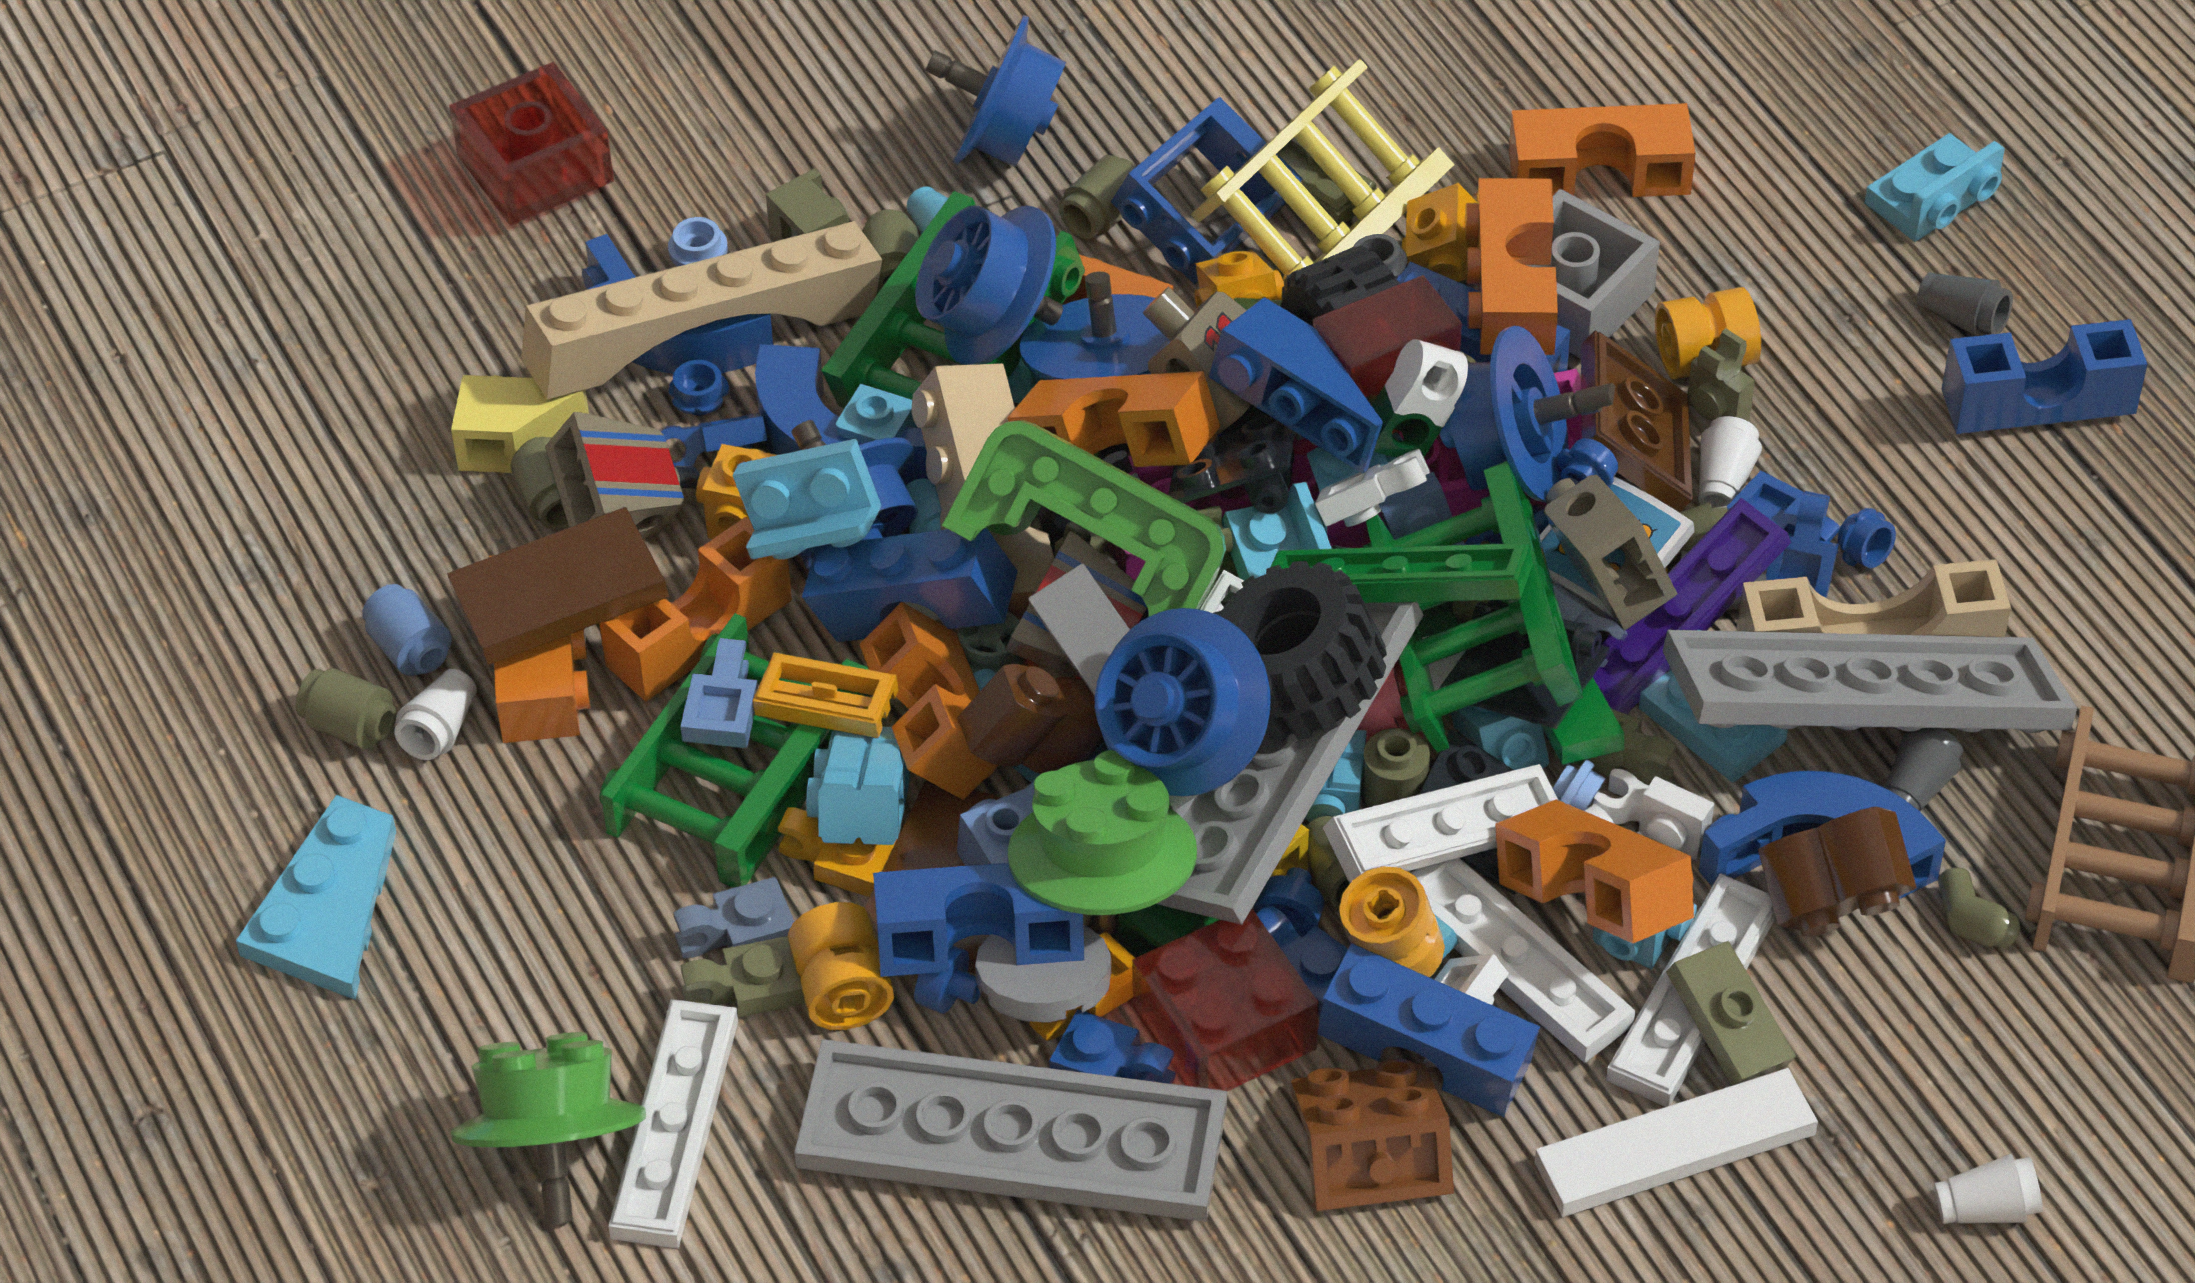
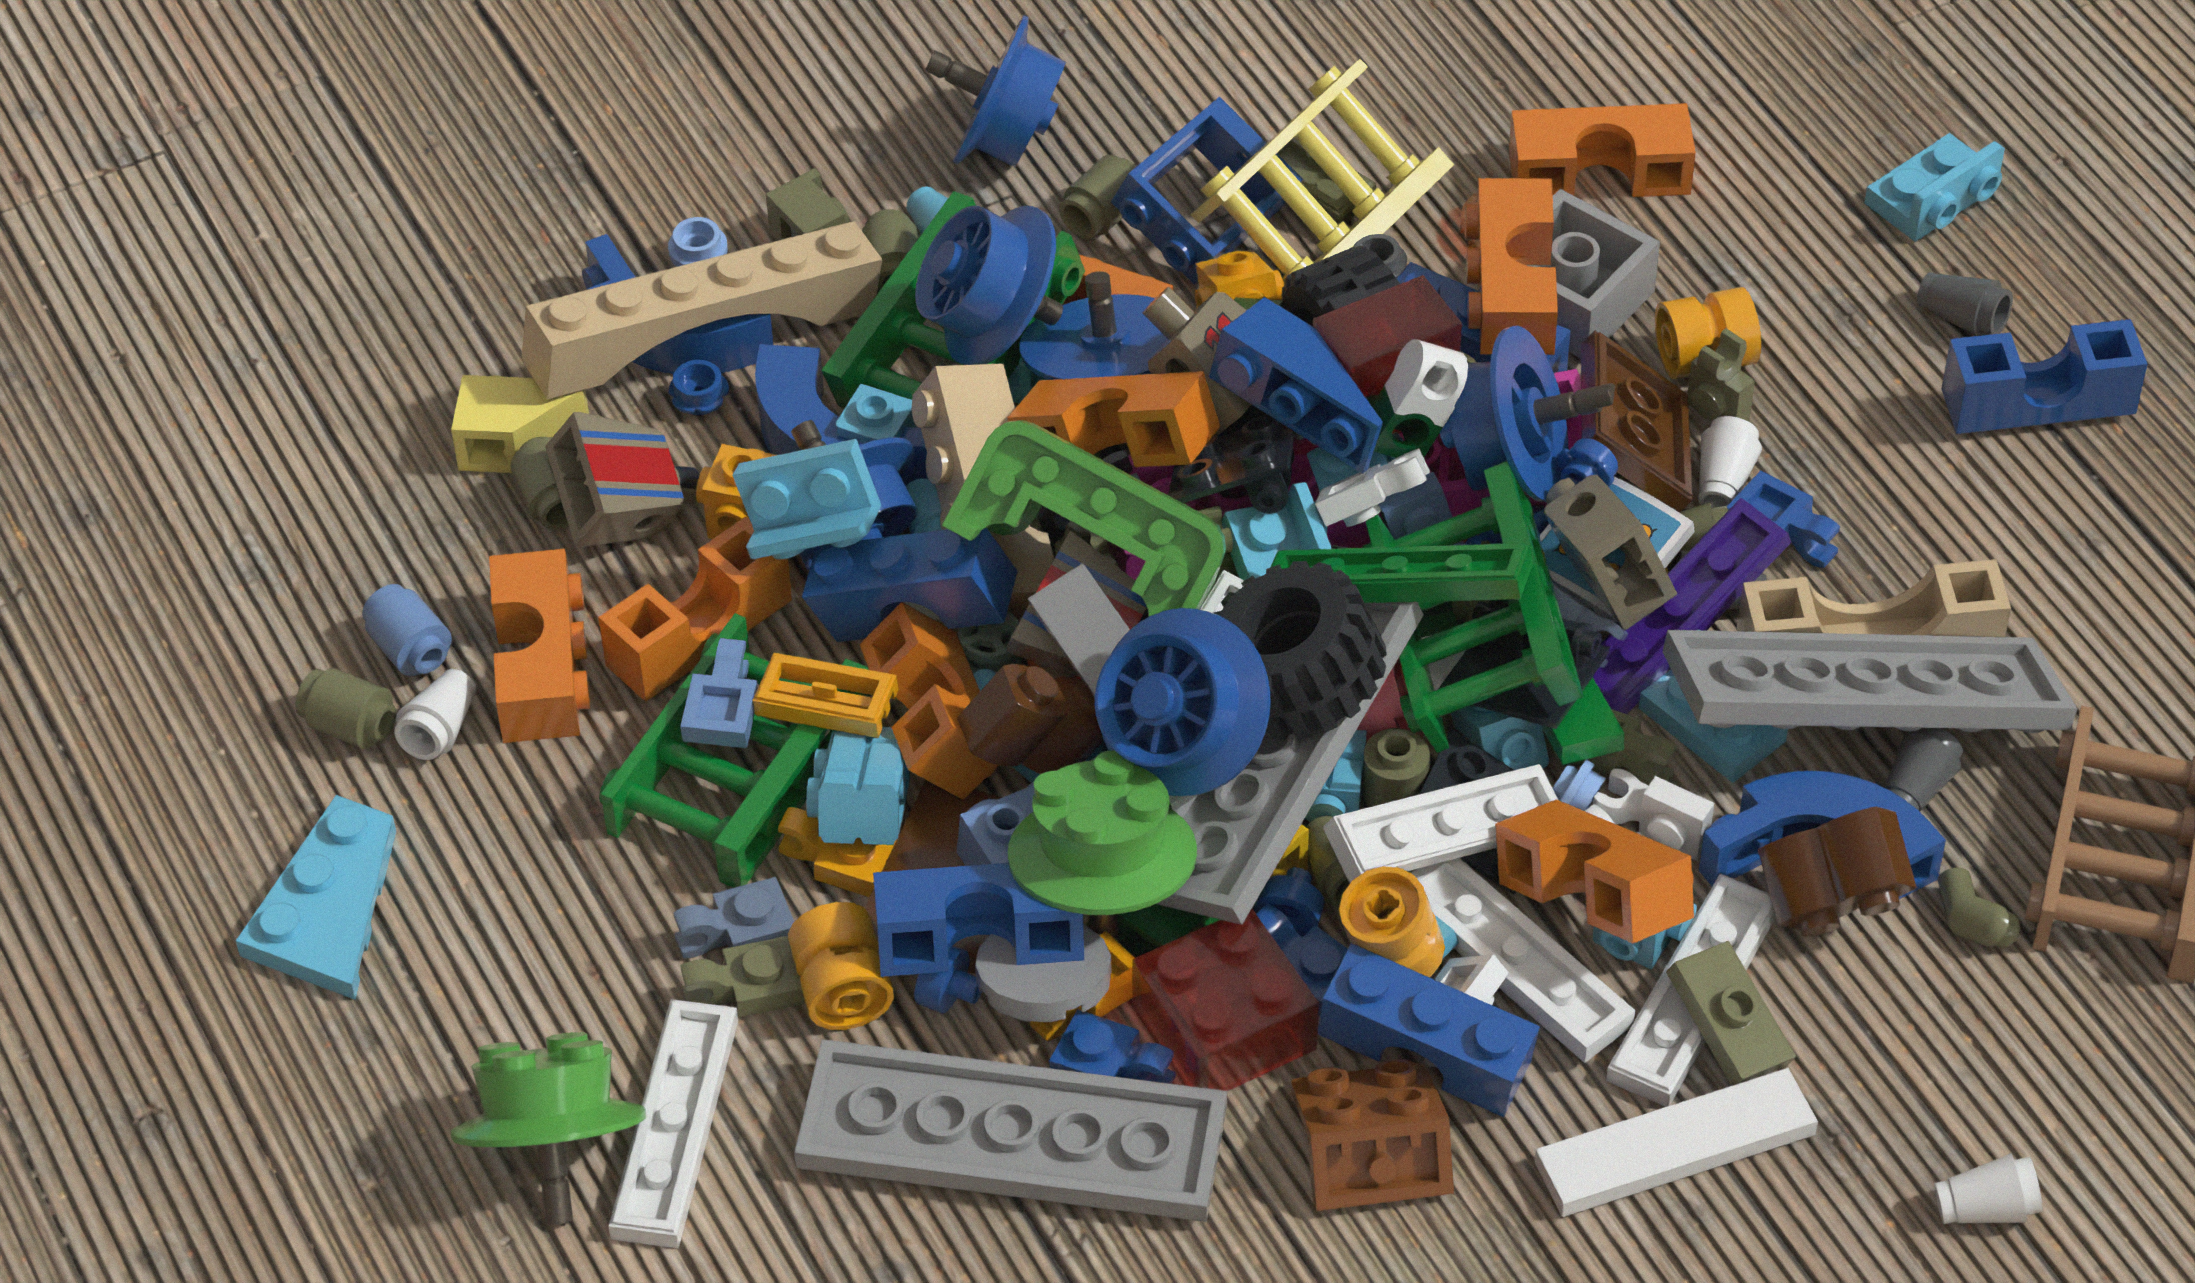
(531, 143): clear red brick -> none
(557, 585): reddish brown tile -> none
(708, 436): blue plate -> none
(1438, 231): light orange brick -> none
(1806, 553): blue plate -> none
(1866, 538): blue plate -> none

